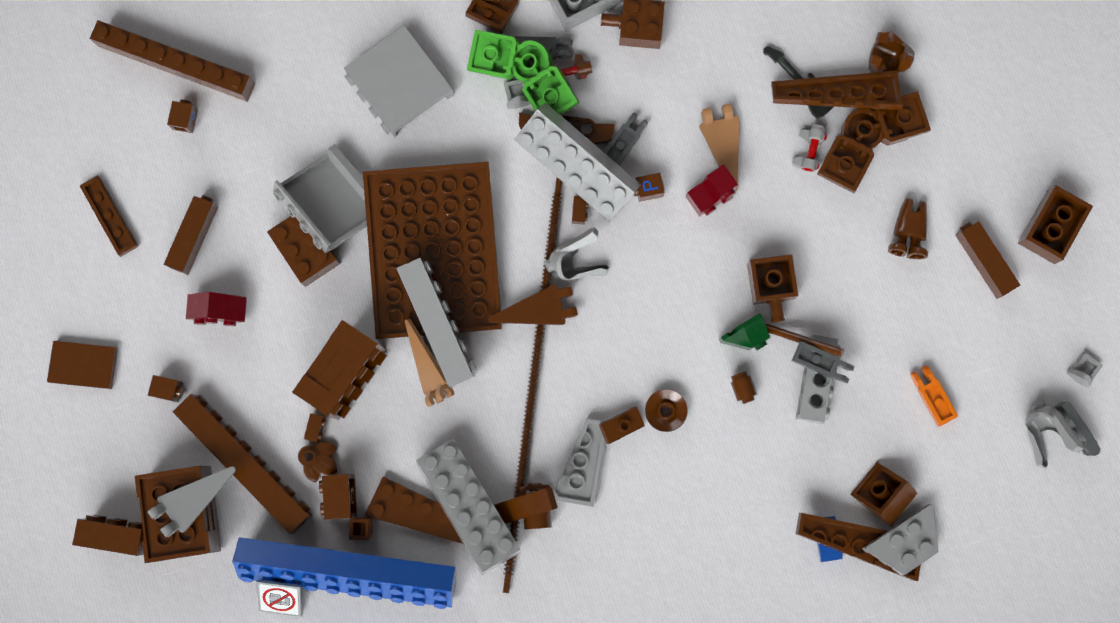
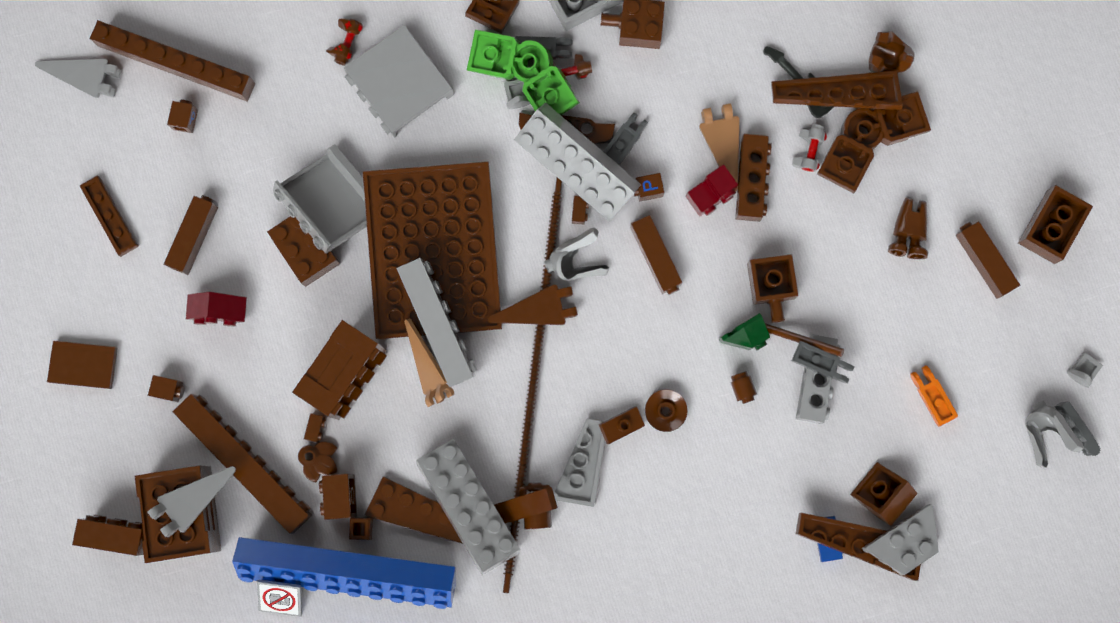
(83, 74): none -> light grey flag
(342, 51): none -> reddish brown piece
(656, 255): none -> reddish brown brick
(744, 208): none -> reddish brown brick

